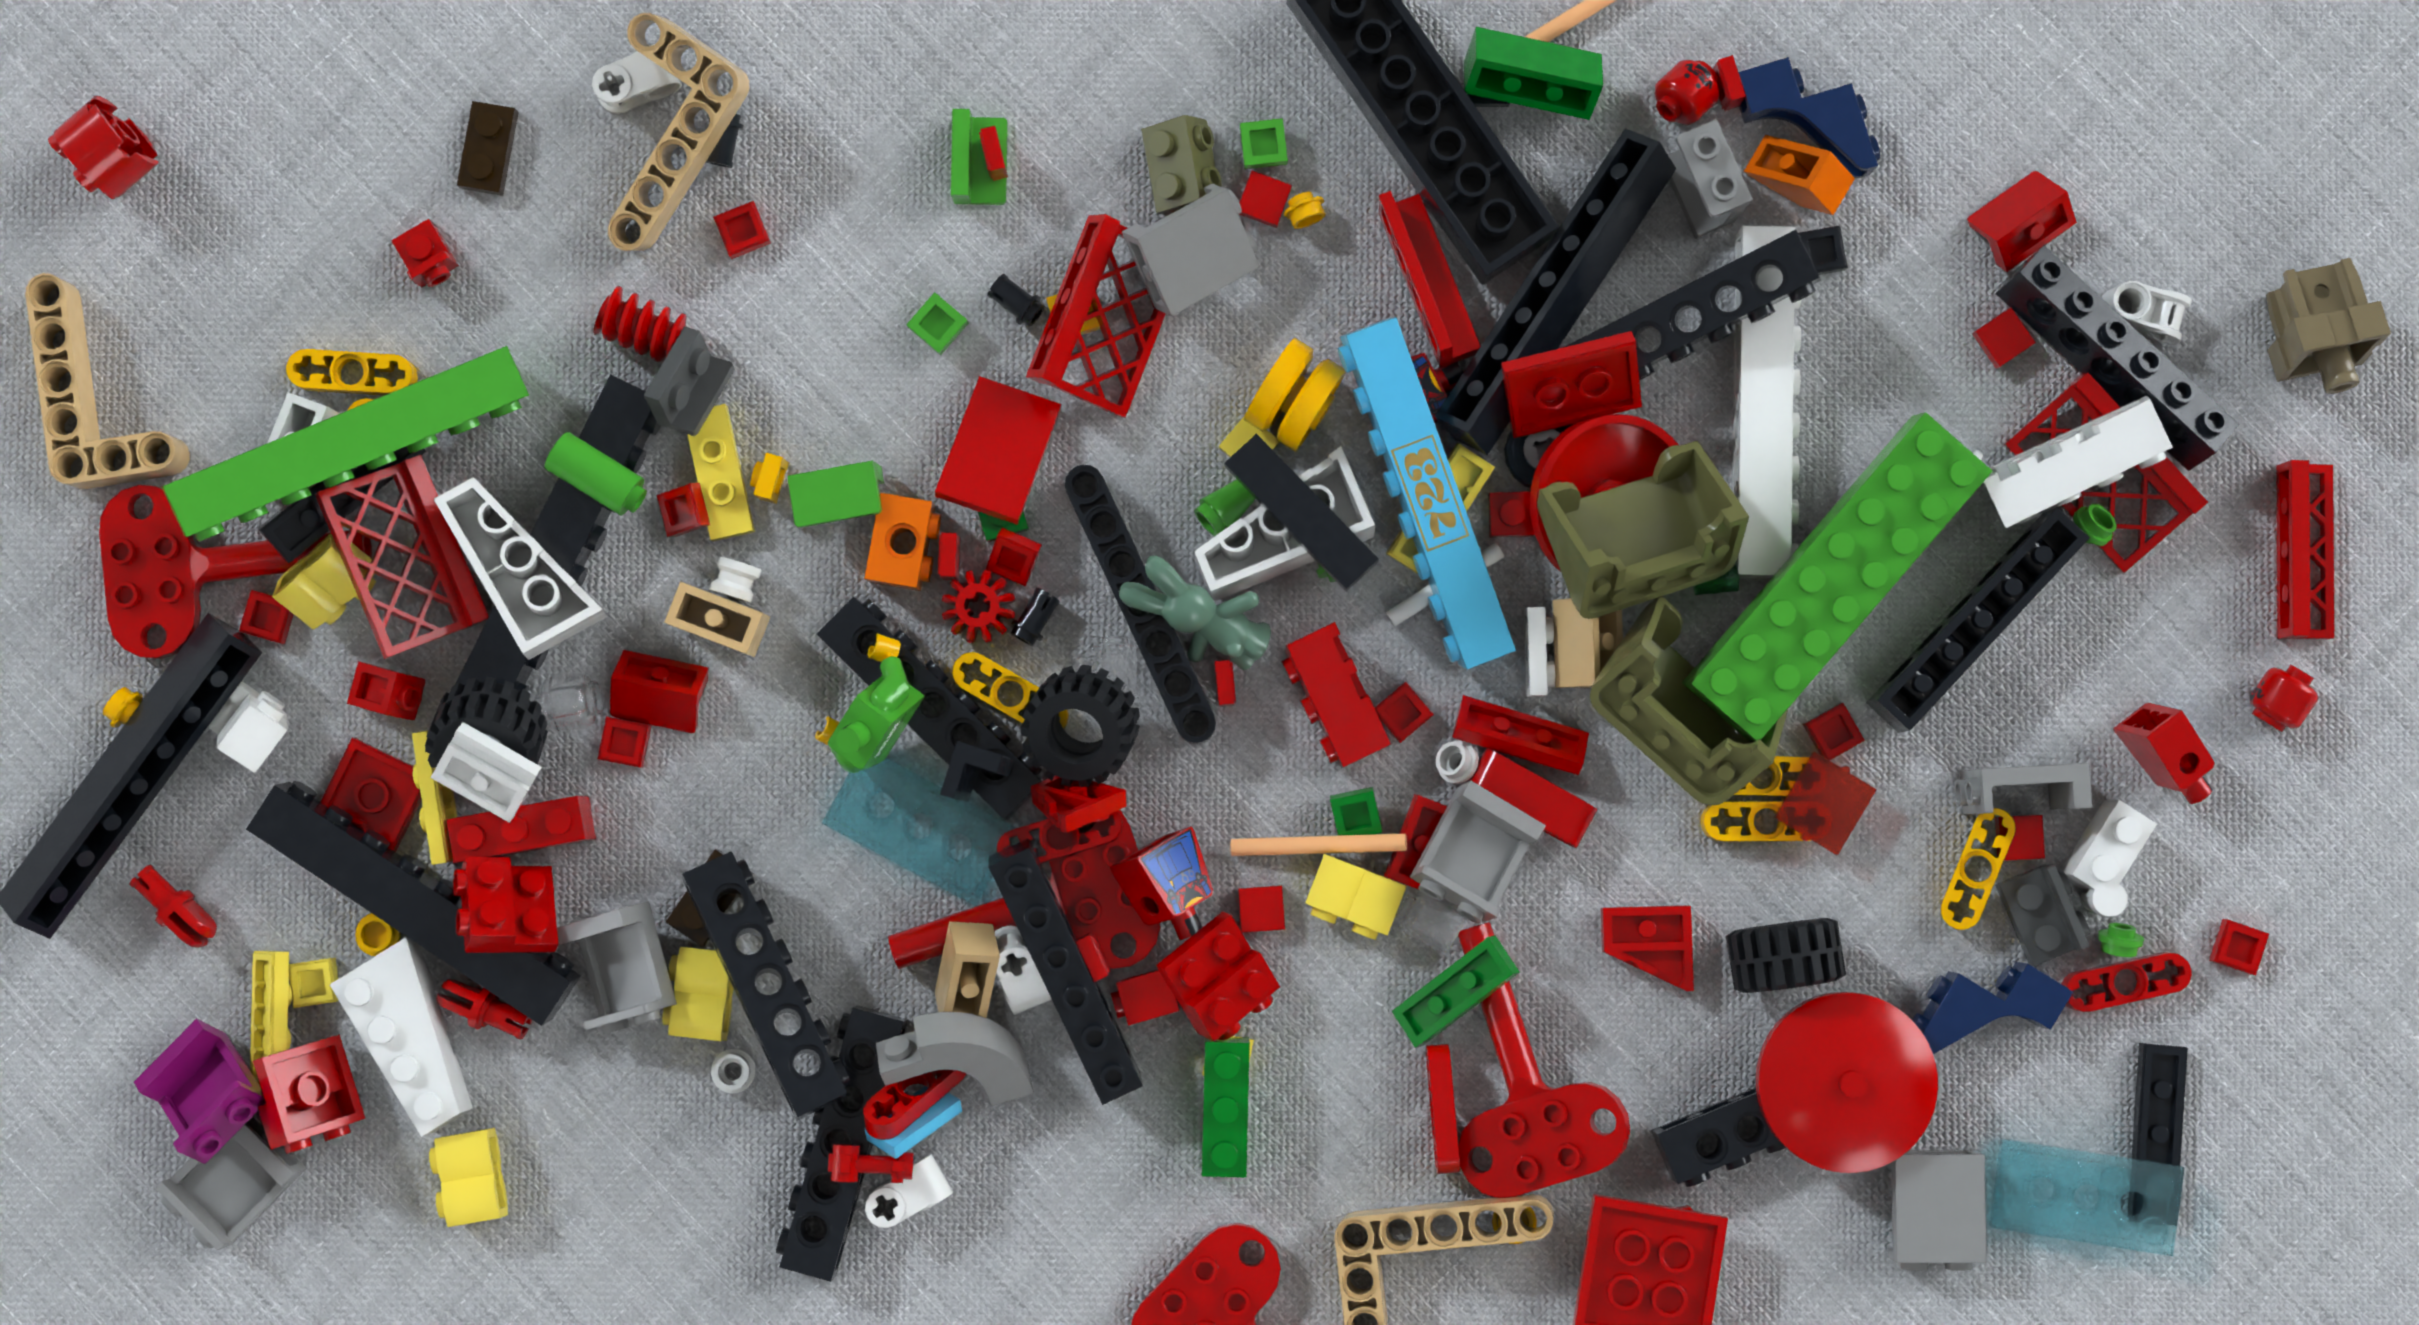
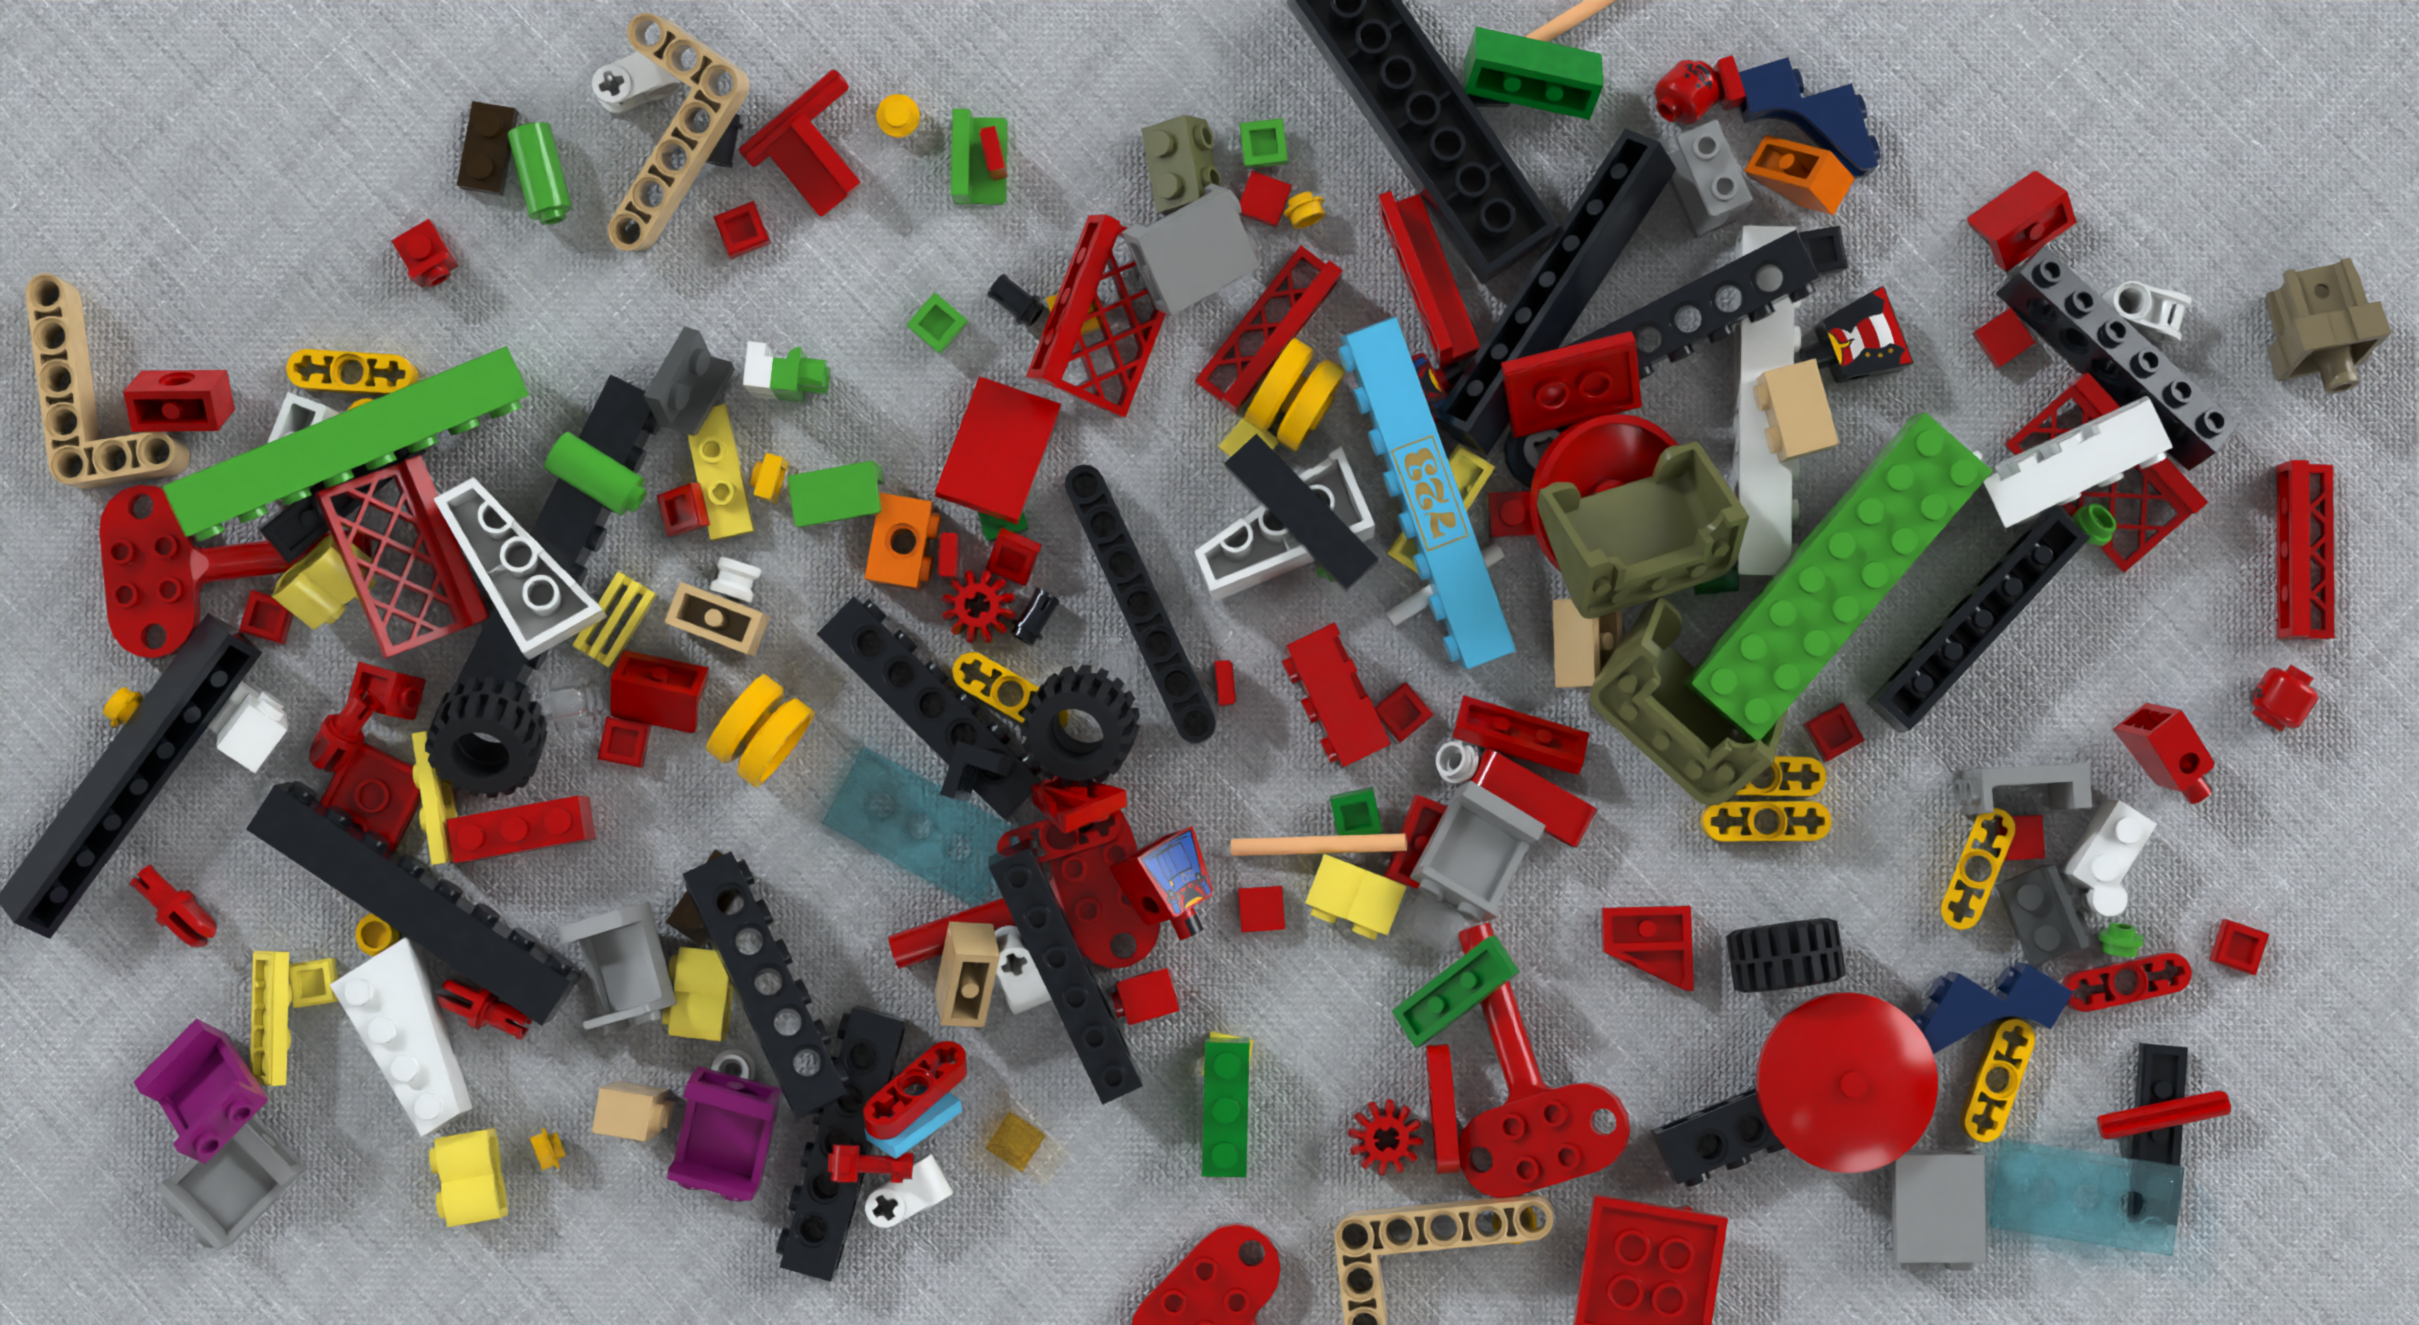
(104, 148): red brick -> none
(179, 400): none -> red brick
(307, 1094): red plate -> none
(342, 732): none -> red arm
(486, 772): white plate -> none
(505, 906): red plate -> none
(540, 172): none -> bright green brick
(547, 1149): none -> yellow plate
(627, 632): none -> light yellow tile
(632, 1111): none -> tan brick
(638, 325): red piece -> none
(725, 1134): none -> magenta panel
(760, 730): none -> yellow wheel
(781, 377): none -> bright green hips
(810, 103): none -> red axle
(813, 166): none -> red panel
(875, 714): bright green torso -> none
(898, 116): none -> yellow plate
(960, 1044): light grey arch -> none
(1016, 1141): none -> clear yellow tile
(1093, 956): red tile -> none
(1193, 610): sand green animal -> none
(1218, 978): red plate -> none
(1223, 507): bright green cone -> none
(1284, 331): none -> red fence
(1384, 1122): none -> red gear
(1538, 671): white plate -> none
(1795, 411): none -> tan brick
(1825, 803): clear red piece -> none
(1860, 340): none -> torso
(2015, 1073): none -> yellow beam
(2163, 1115): none -> red axle

